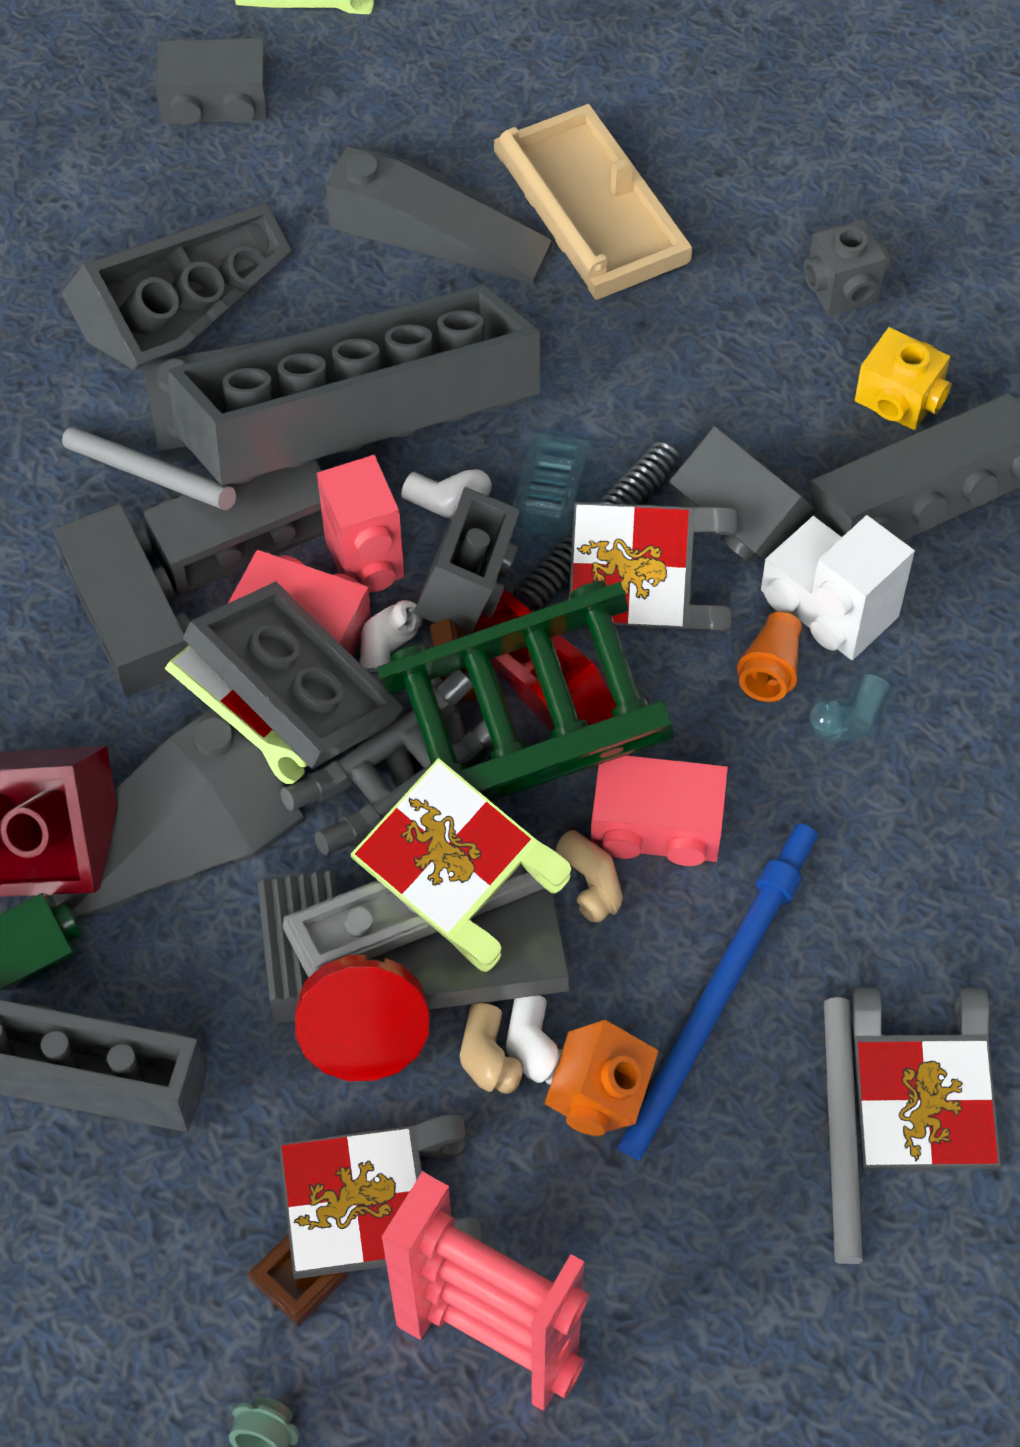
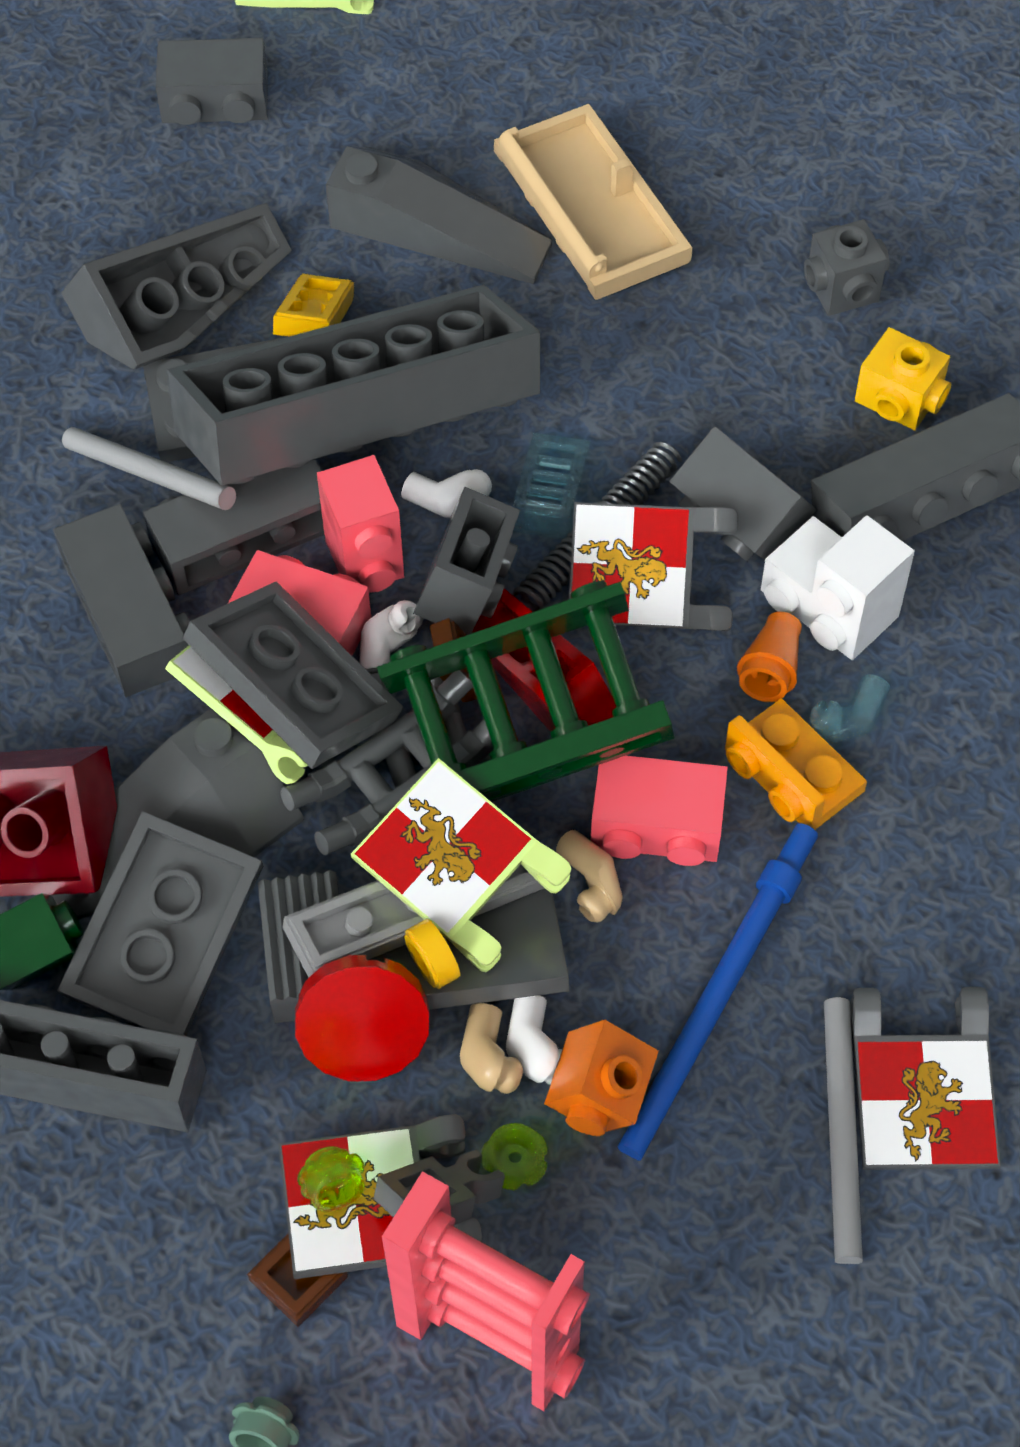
(161, 927): none -> dark grey plate
(313, 304): none -> yellow plate
(332, 1178): none -> clear neon green plate
(431, 954): none -> yellow tile
(464, 1184): none -> dark grey plate
(519, 1139): none -> clear neon green plate
(793, 764): none -> light orange bracket

